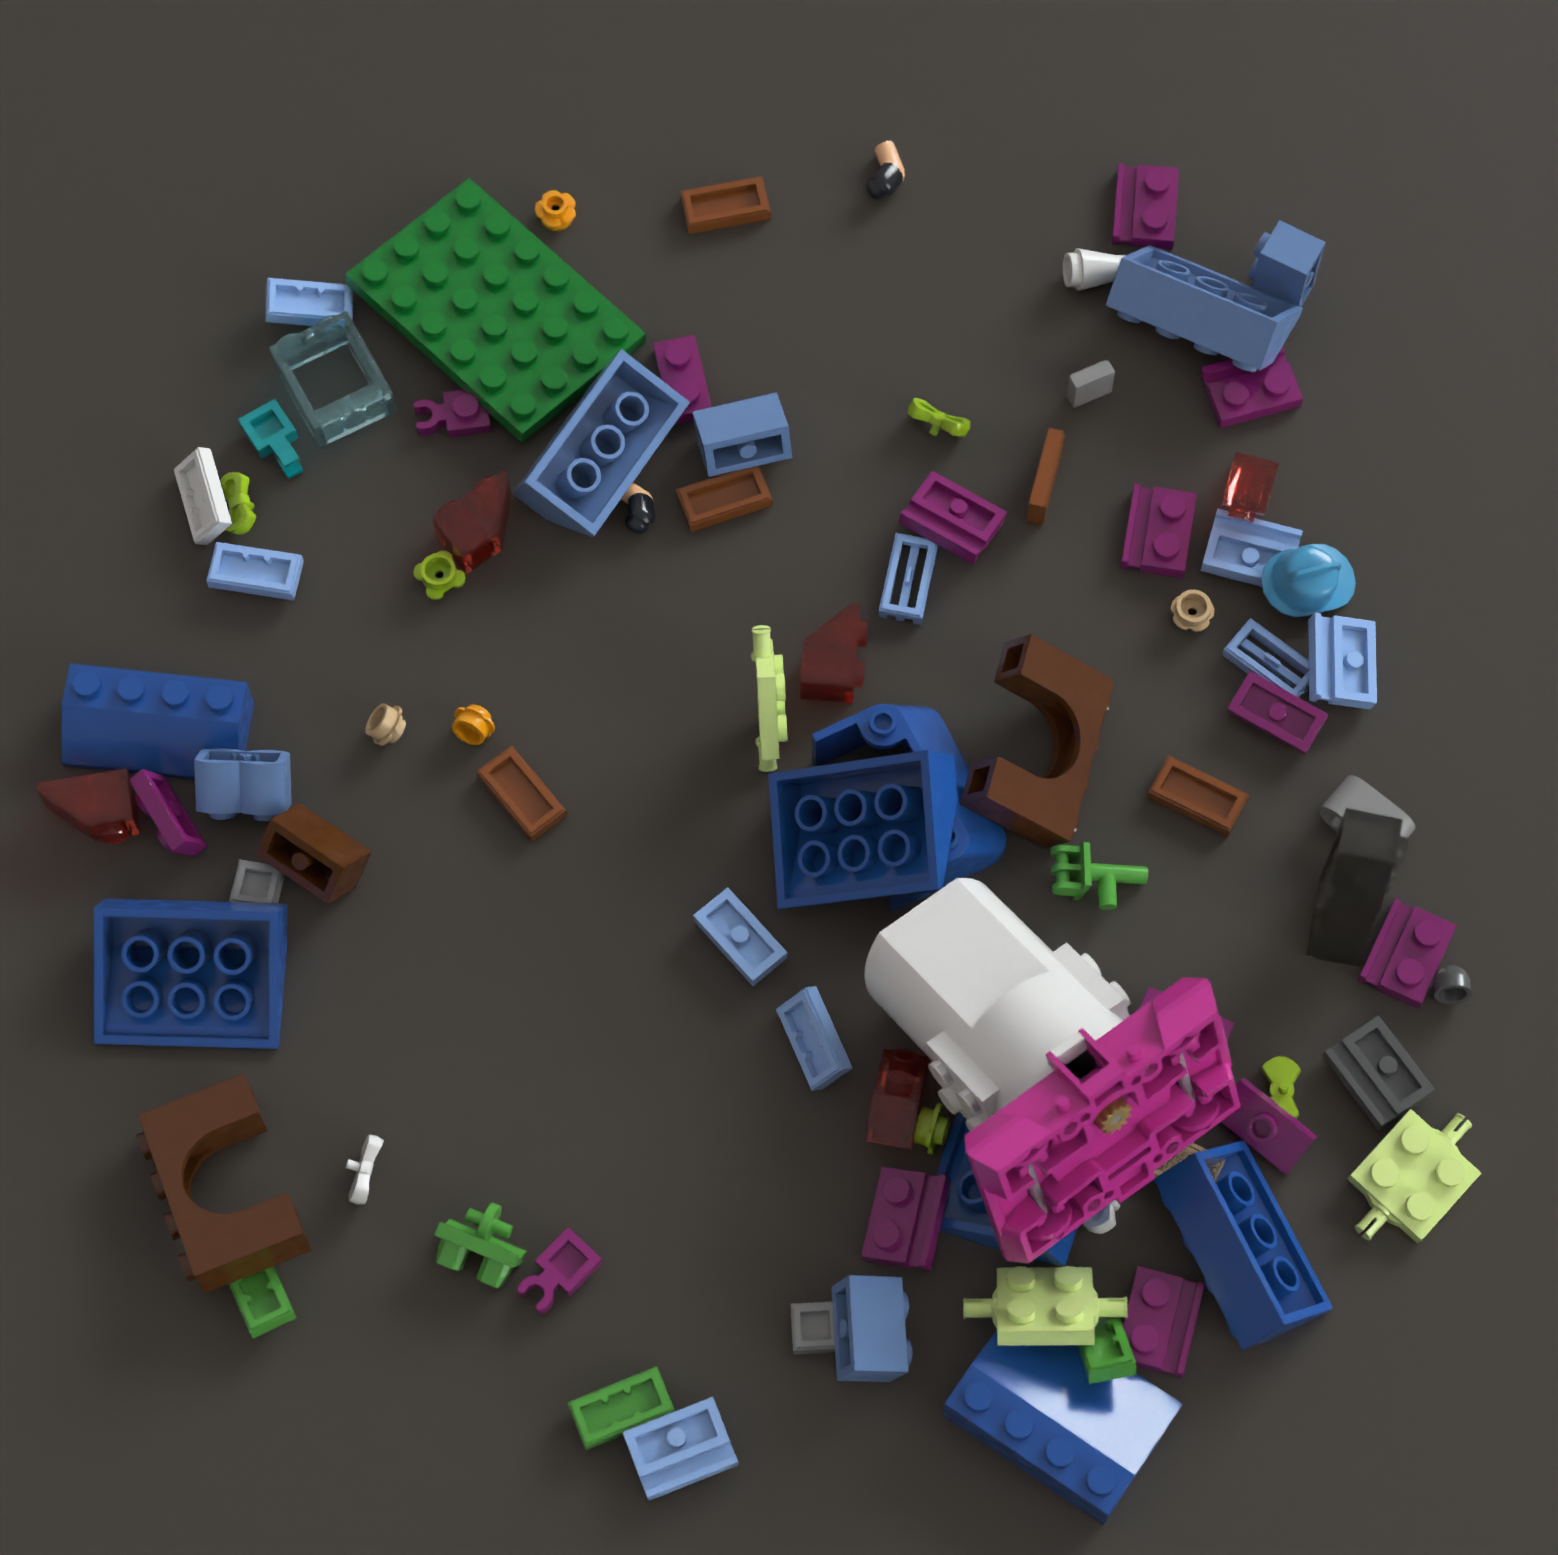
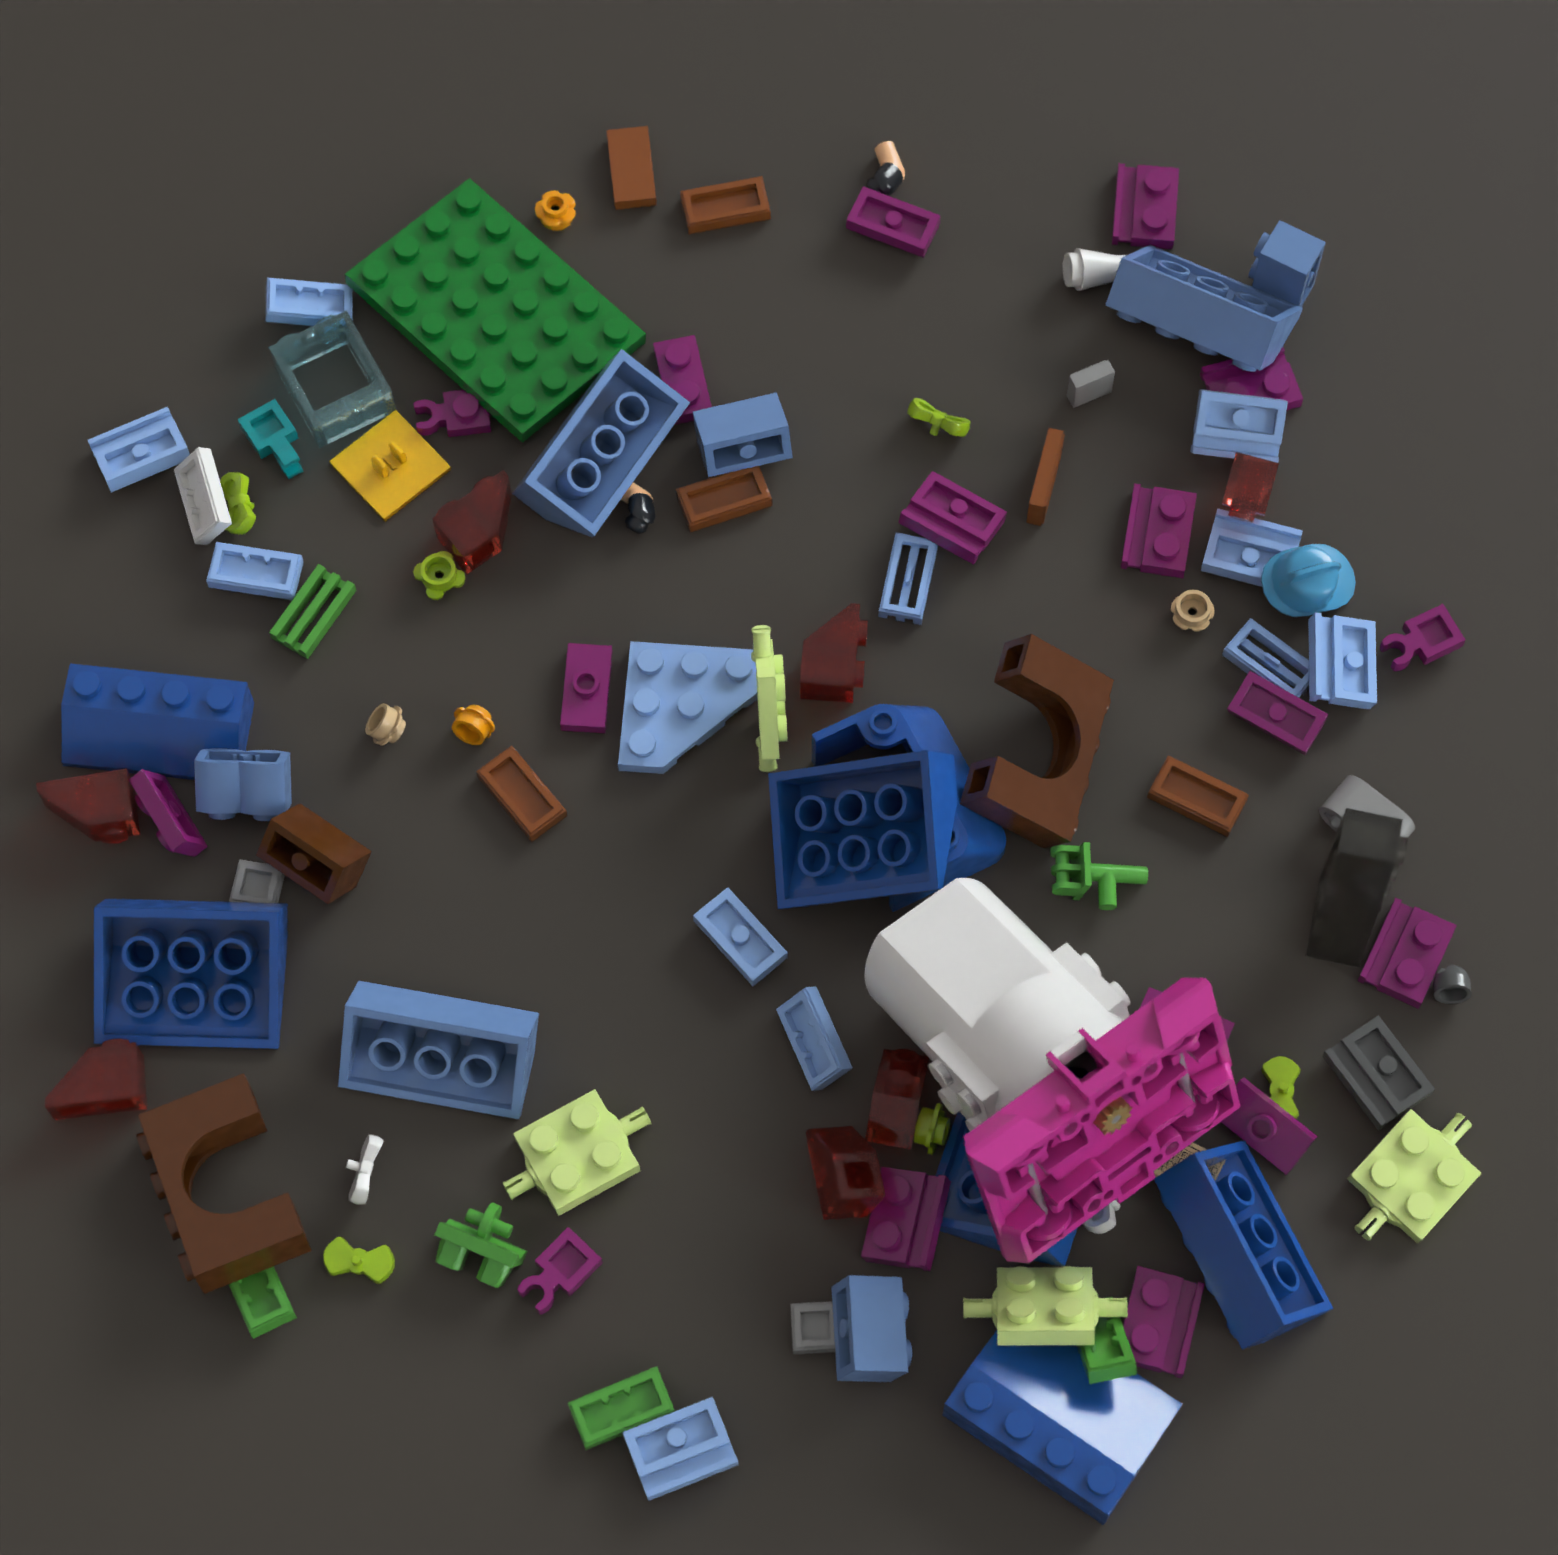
(101, 1083): none -> clear red slope
(139, 449): none -> light blue plate
(317, 577): none -> bright green tile
(342, 1258): none -> lime piece
(390, 465): none -> yellow piece
(437, 1049): none -> medium blue slope
(576, 1152): none -> yellowish green plate
(586, 688): none -> magenta plate
(631, 167): none -> dark orange tile
(679, 700): none -> light blue plate
(845, 1172): none -> clear red slope
(893, 222): none -> magenta plate
(1238, 424): none -> light blue plate
(1426, 635): none -> magenta plate

